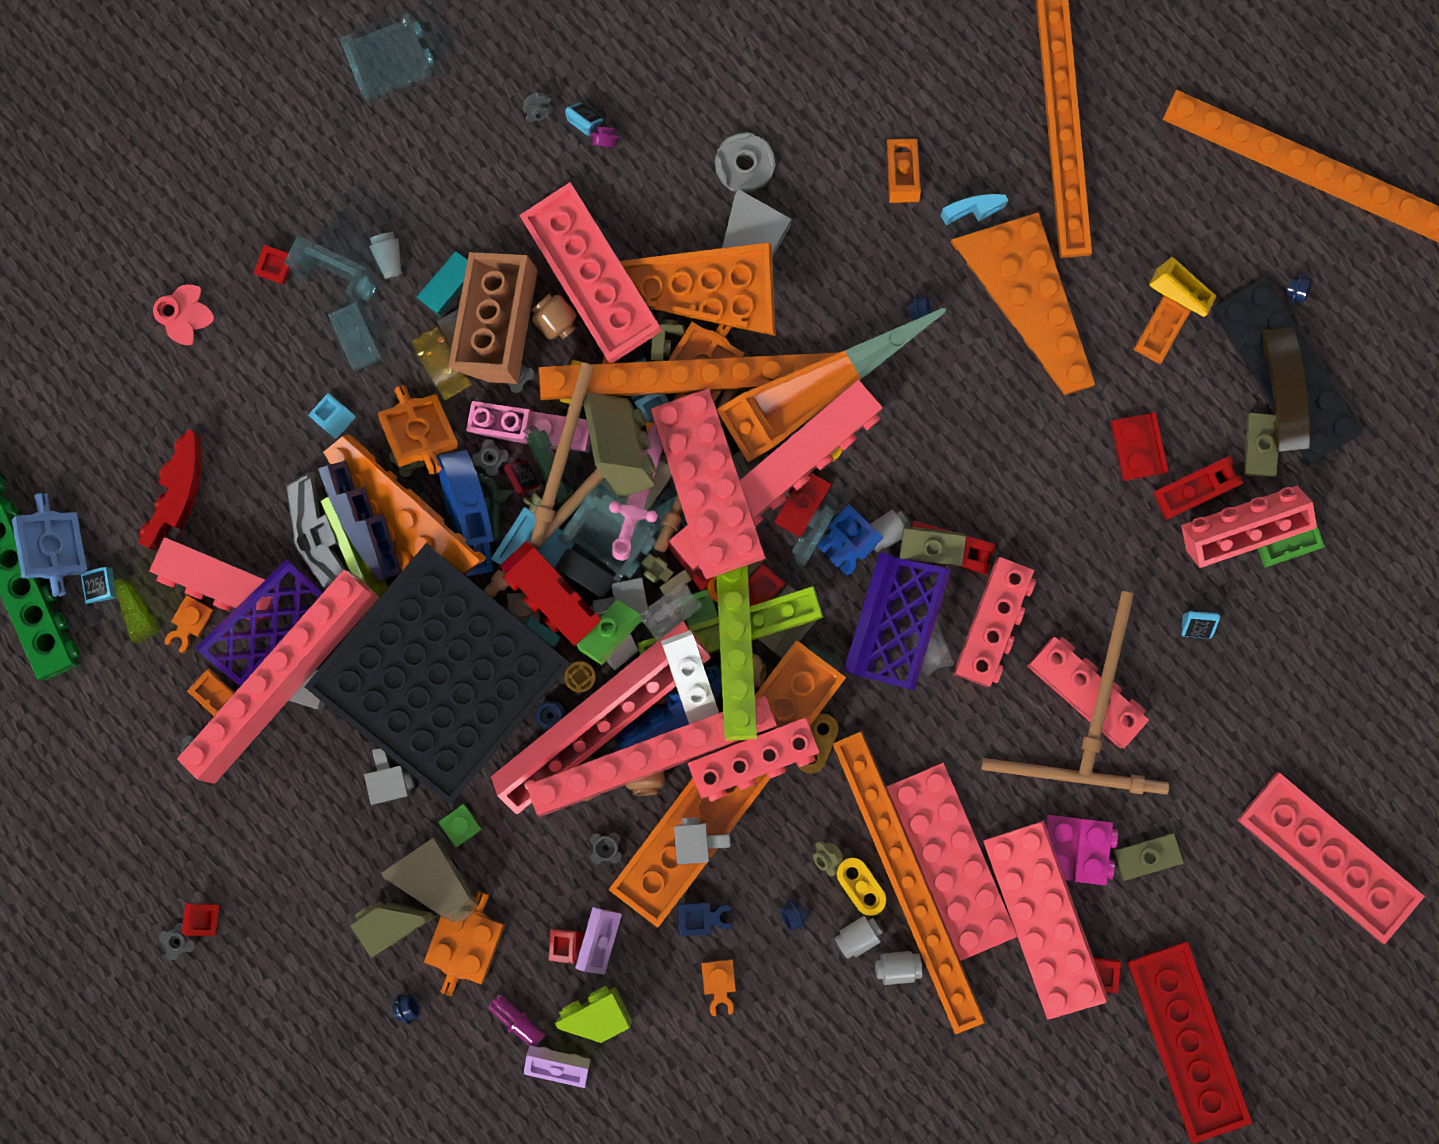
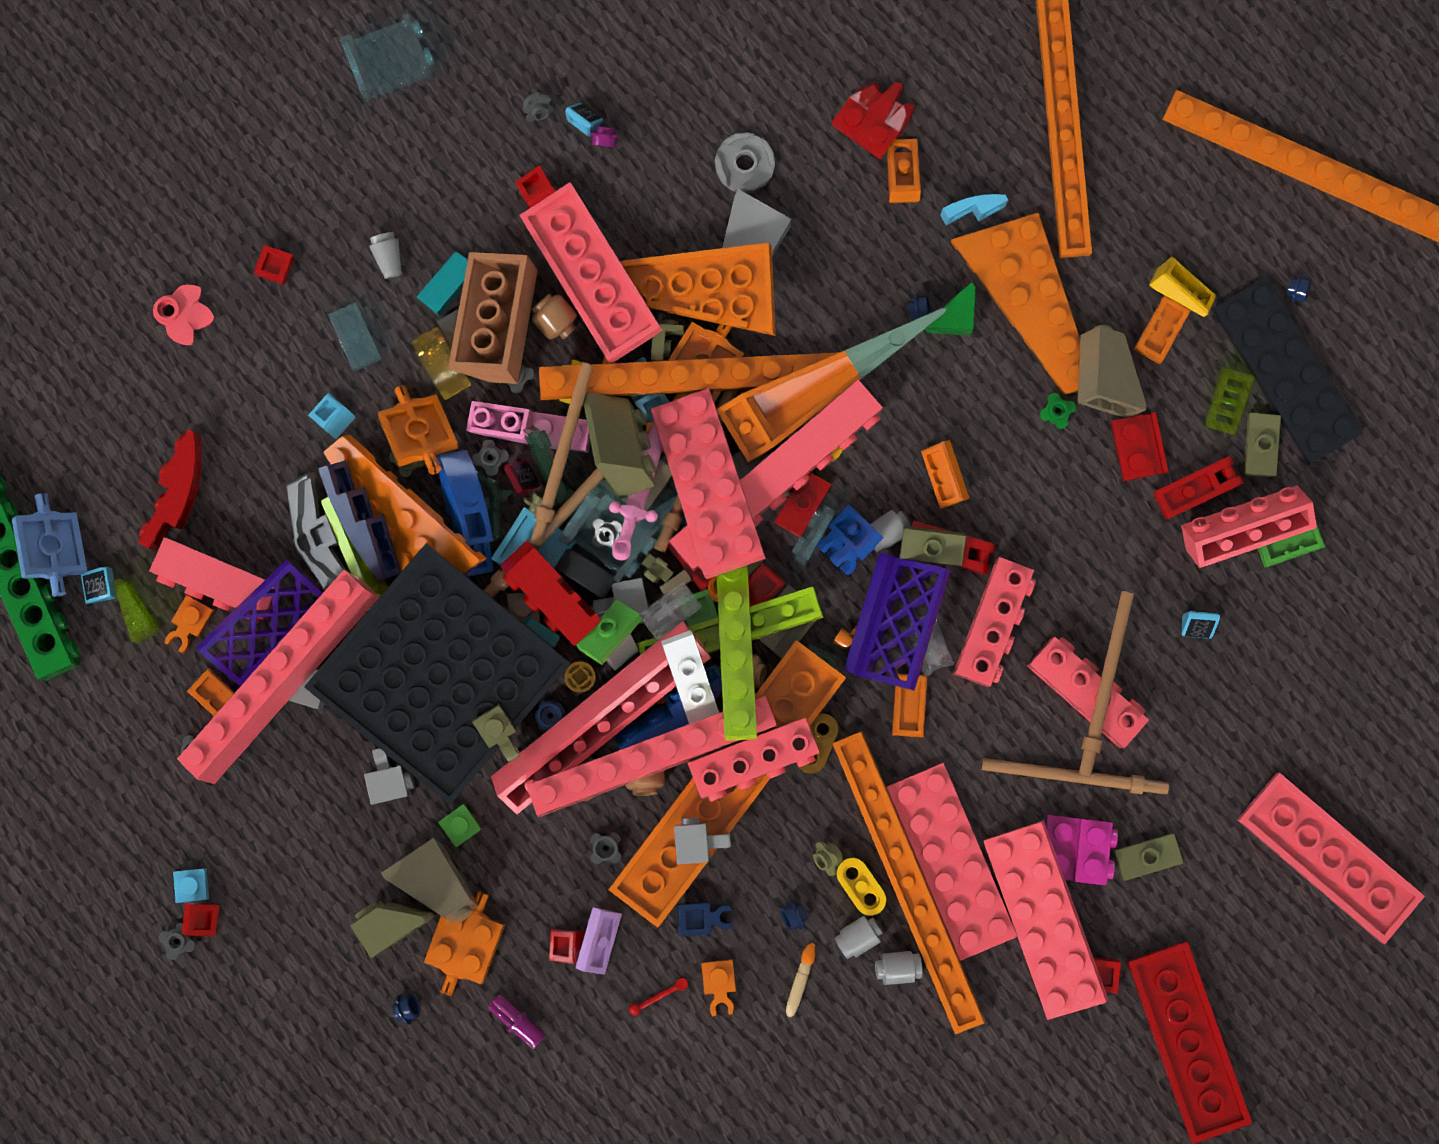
(191, 885): none -> medium azure plate
(307, 254): clear light blue panel -> none
(495, 729): none -> olive plate
(535, 186): none -> red plate
(557, 1066): lavender plate -> none
(597, 1018): lime slope -> none
(601, 526): none -> plate
(681, 984): none -> red hinge
(800, 981): none -> tan piece
(844, 638): none -> orange hand
(874, 117): none -> red plate
(909, 708): none -> orange tile
(945, 474): none -> orange plate
(958, 315): none -> green slope
(1050, 415): none -> green plate
(1108, 374): none -> dark tan slope
(1221, 386): none -> clear neon green slope
(1288, 389): dark brown slope -> none

